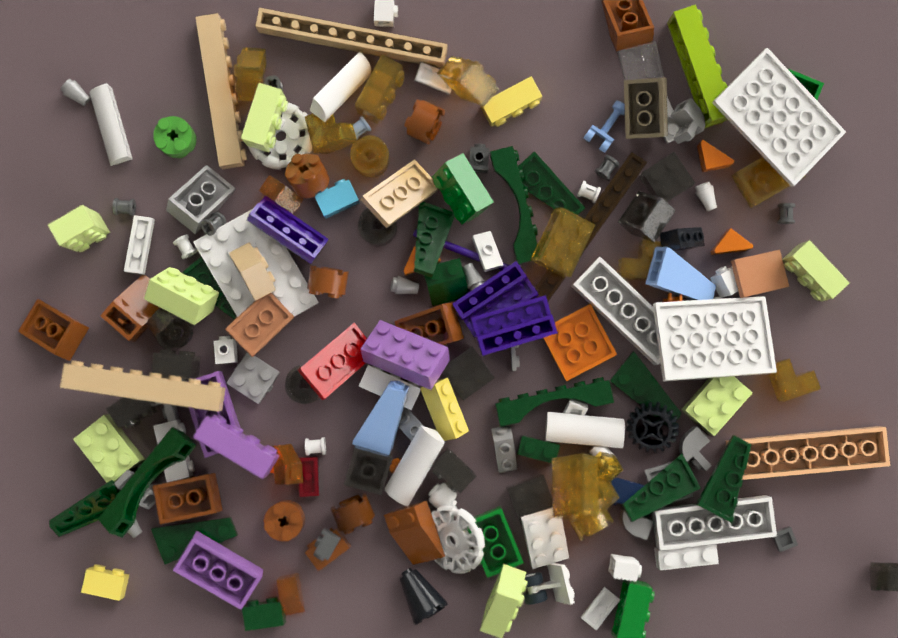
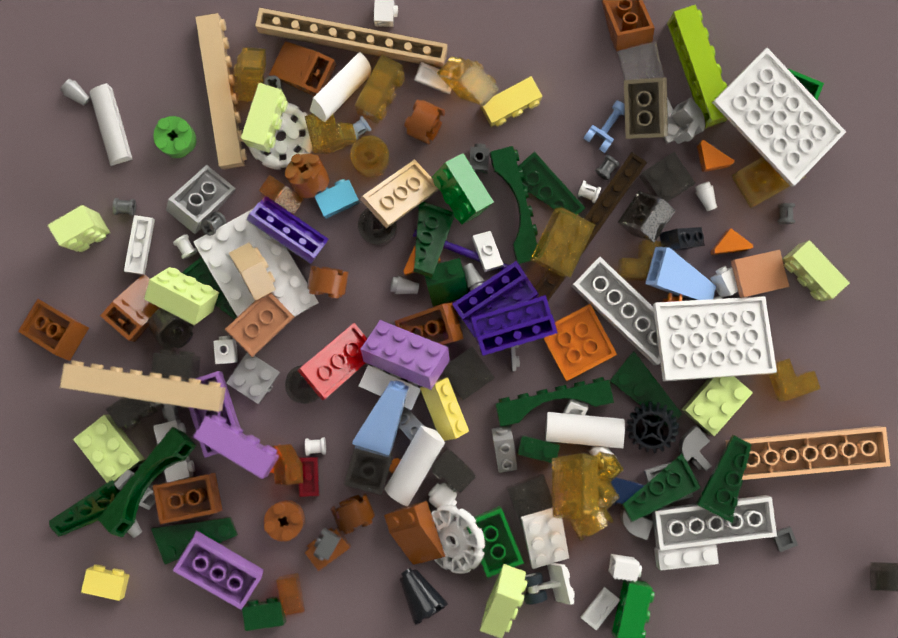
(303, 68): none -> dark orange slope

